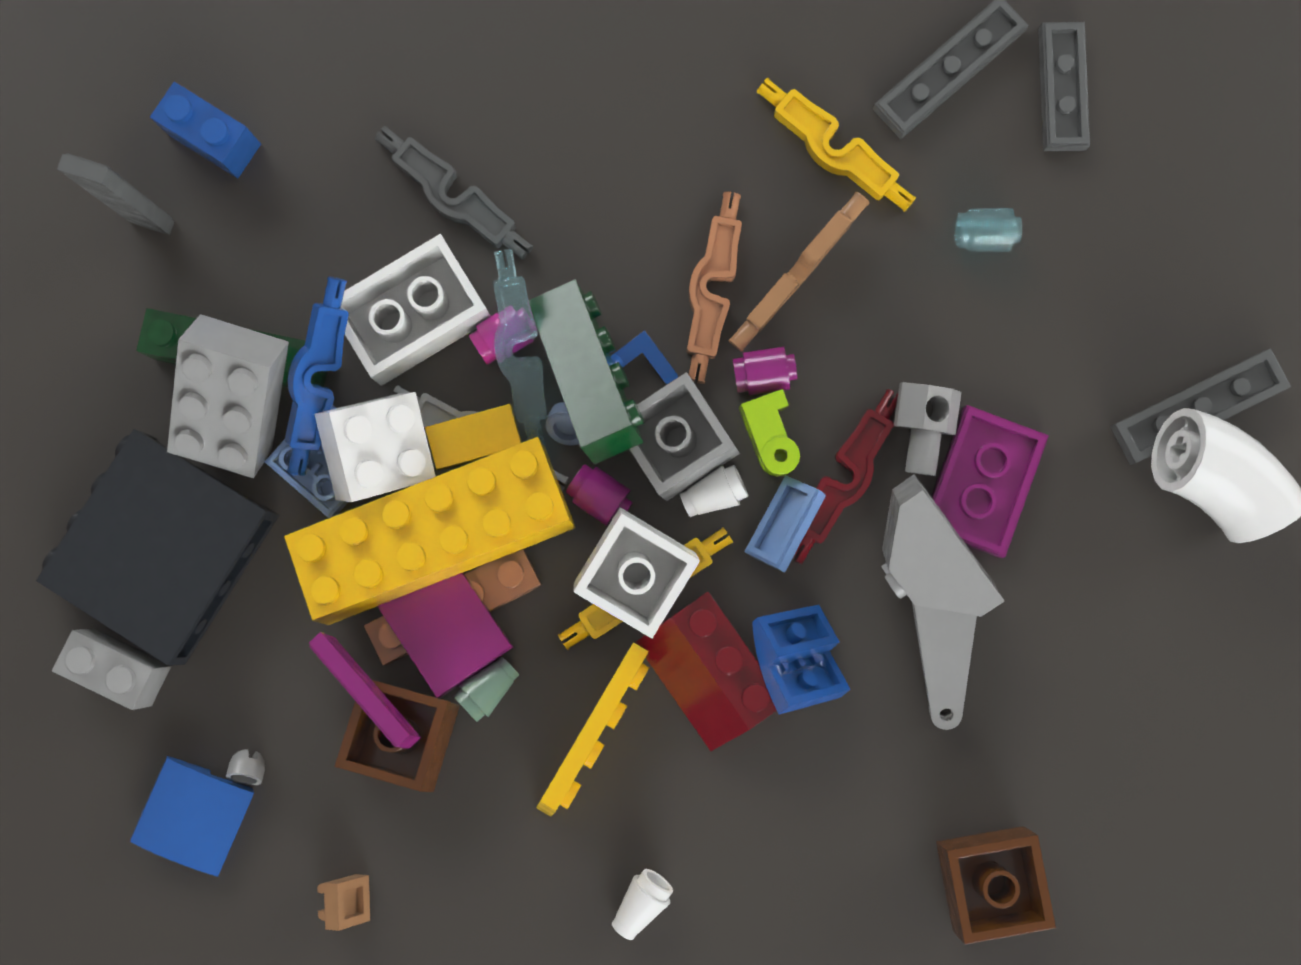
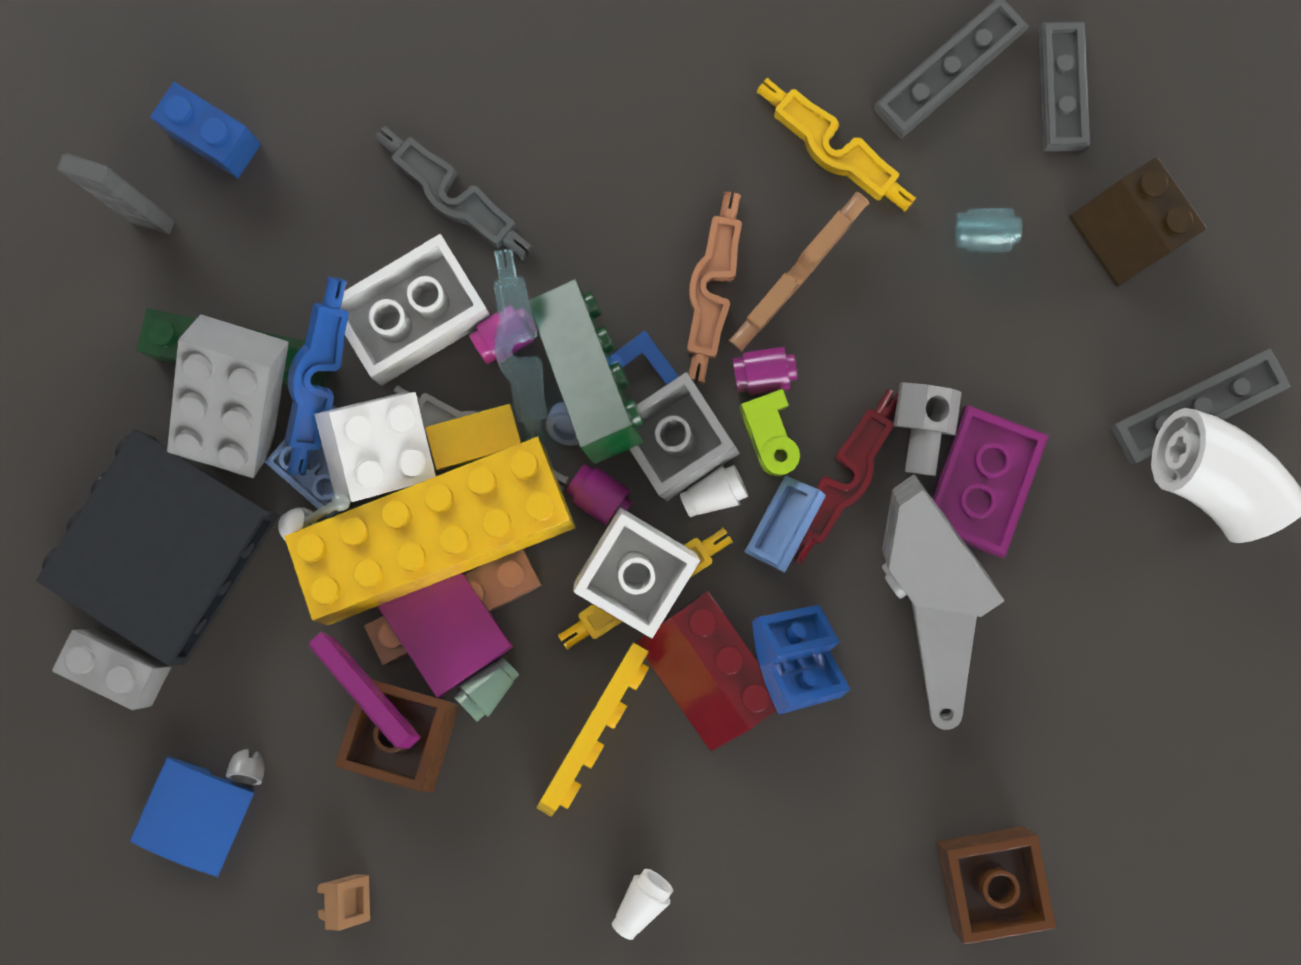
(301, 517): none -> hinge
(1137, 221): none -> dark brown slope

